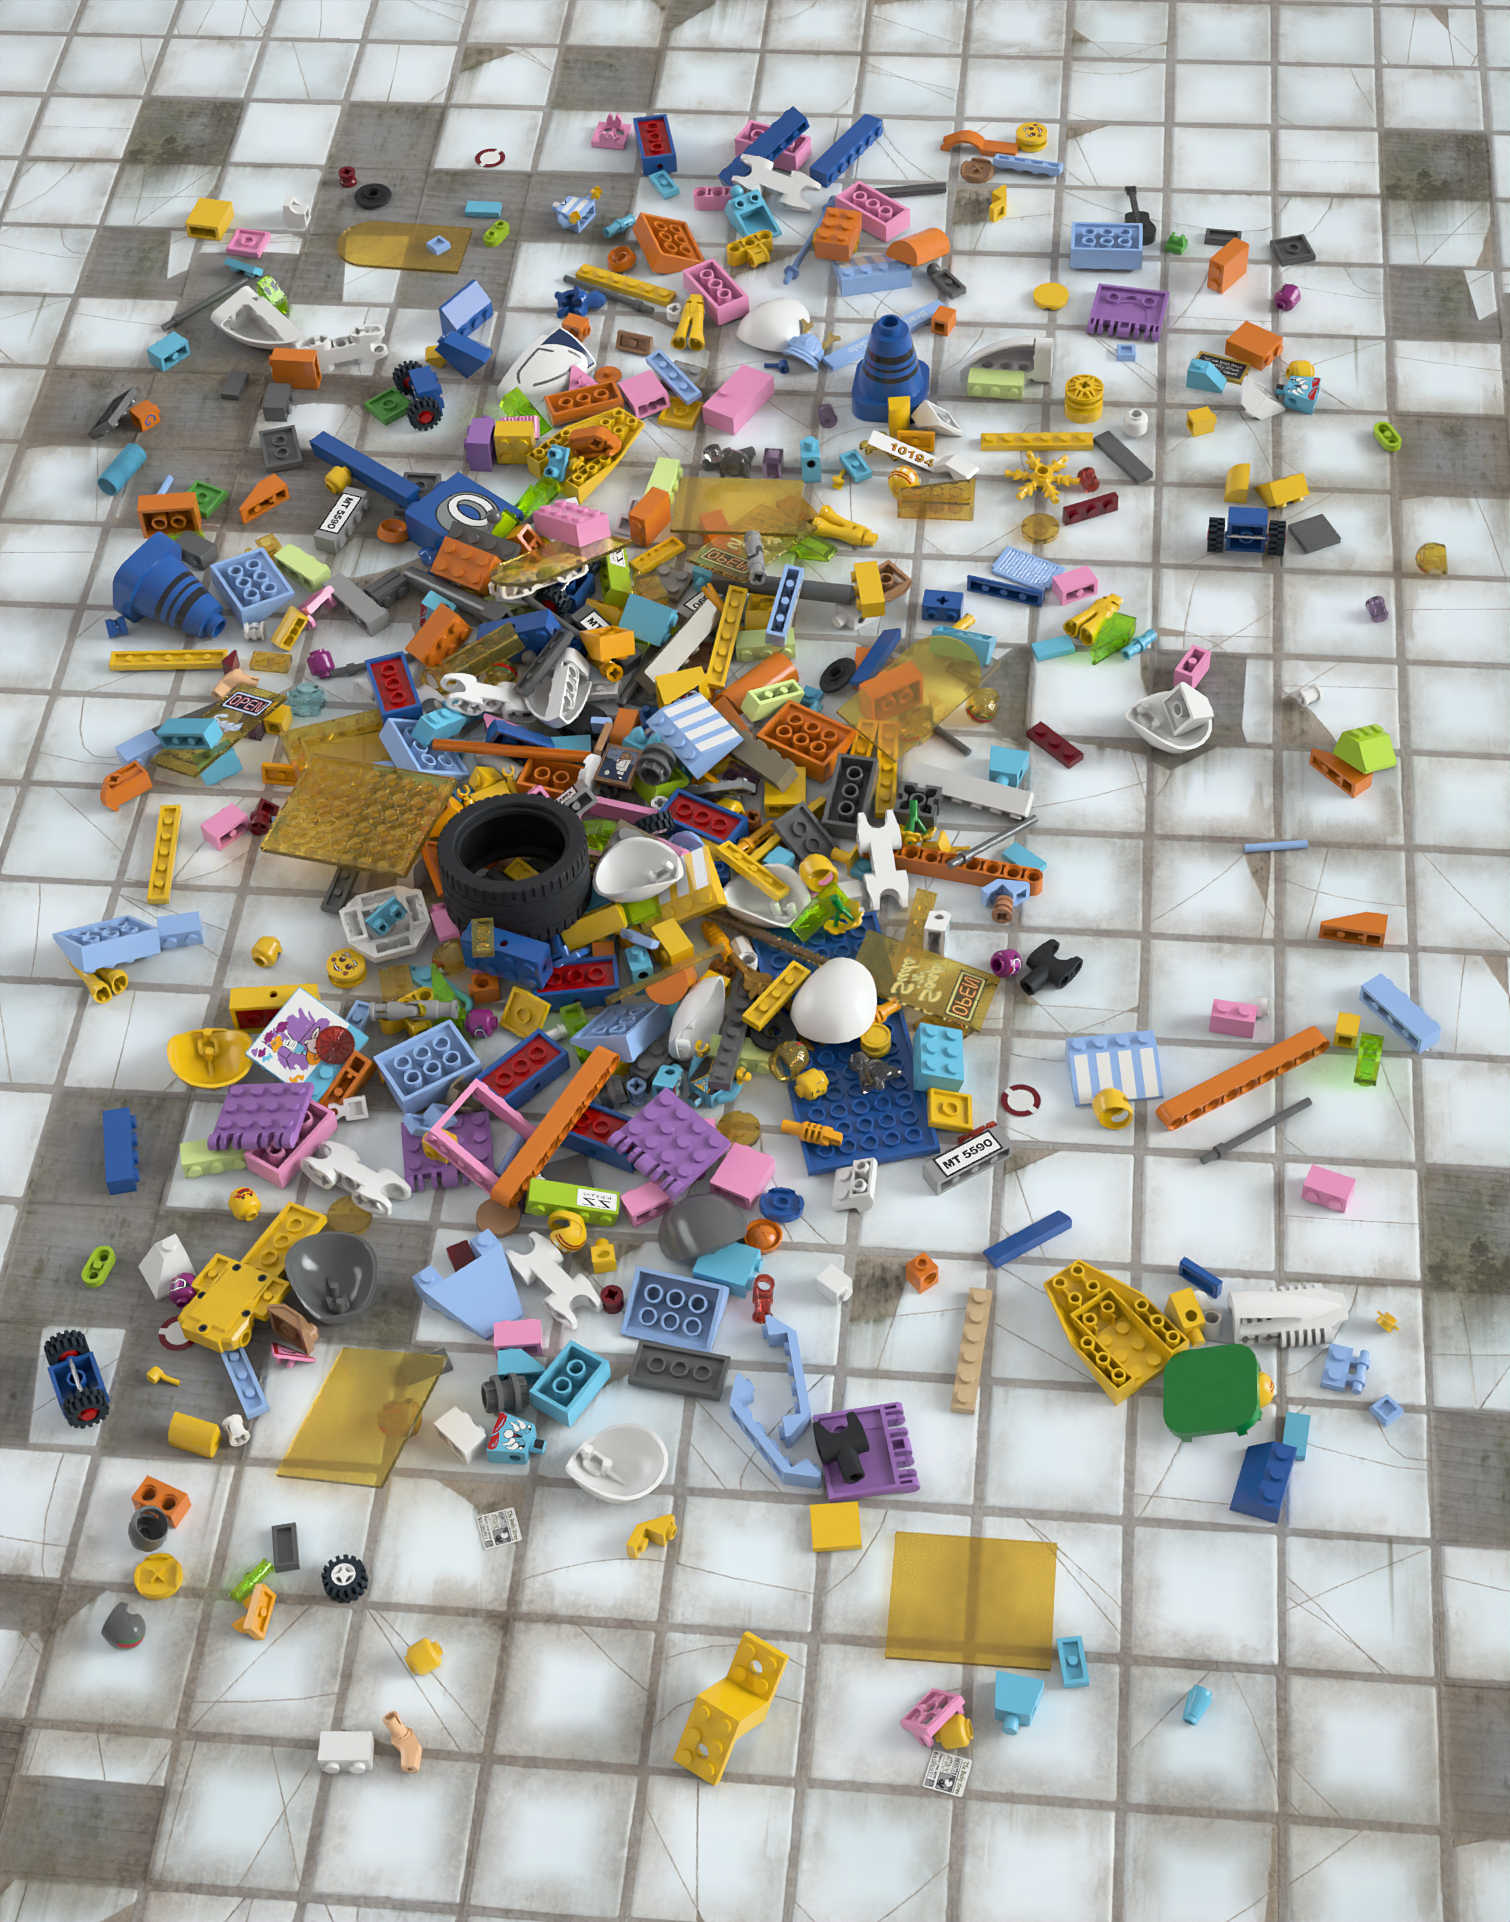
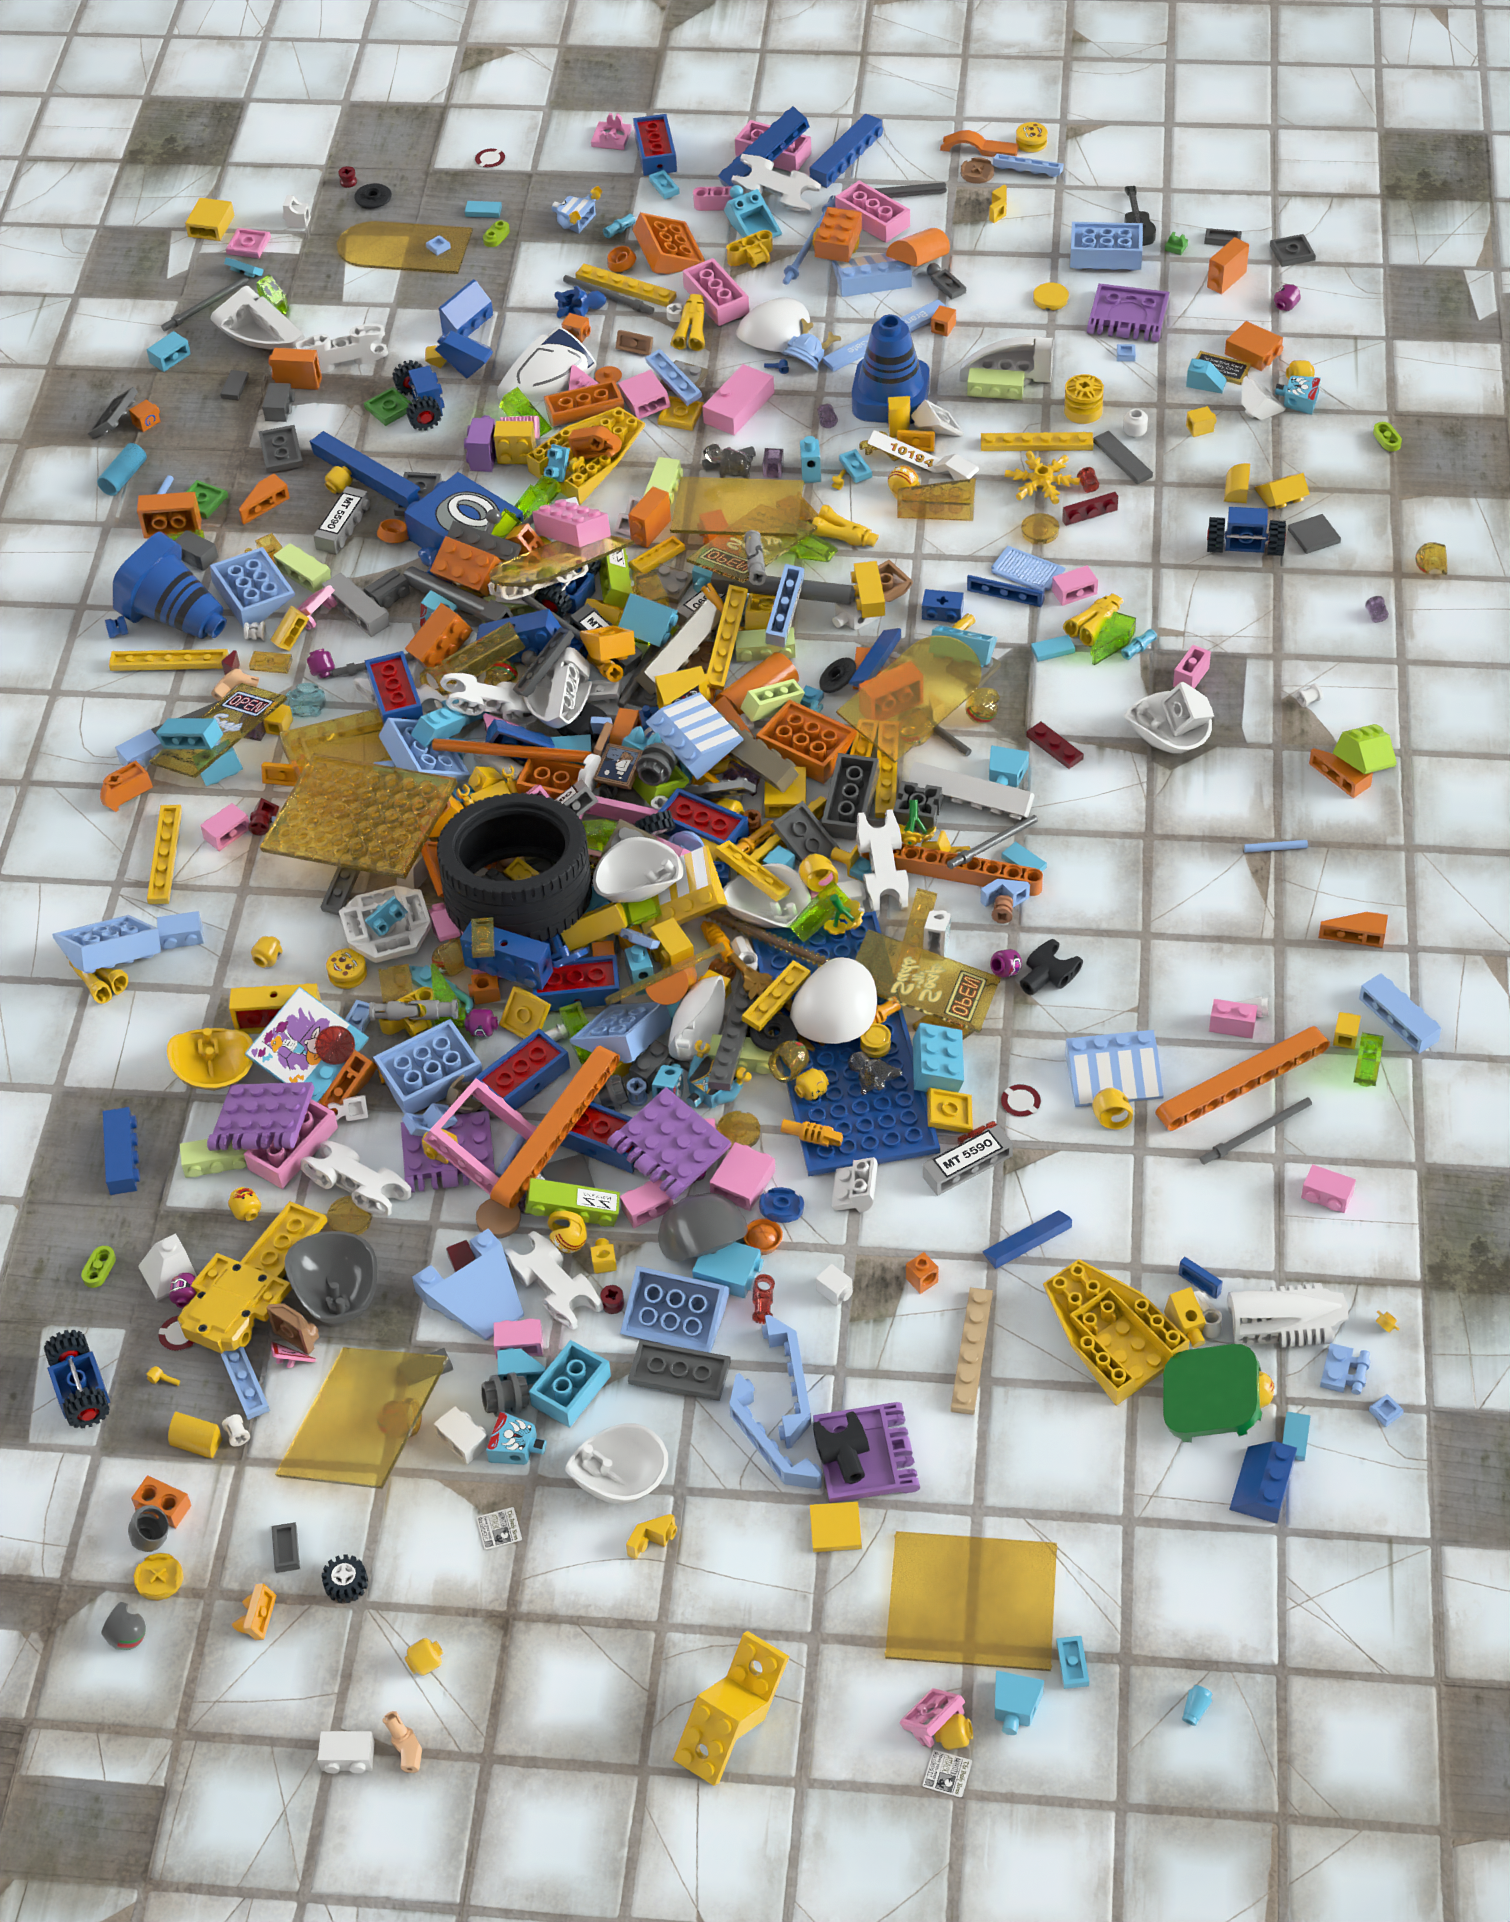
(249, 1580): clear neon green pin -> none

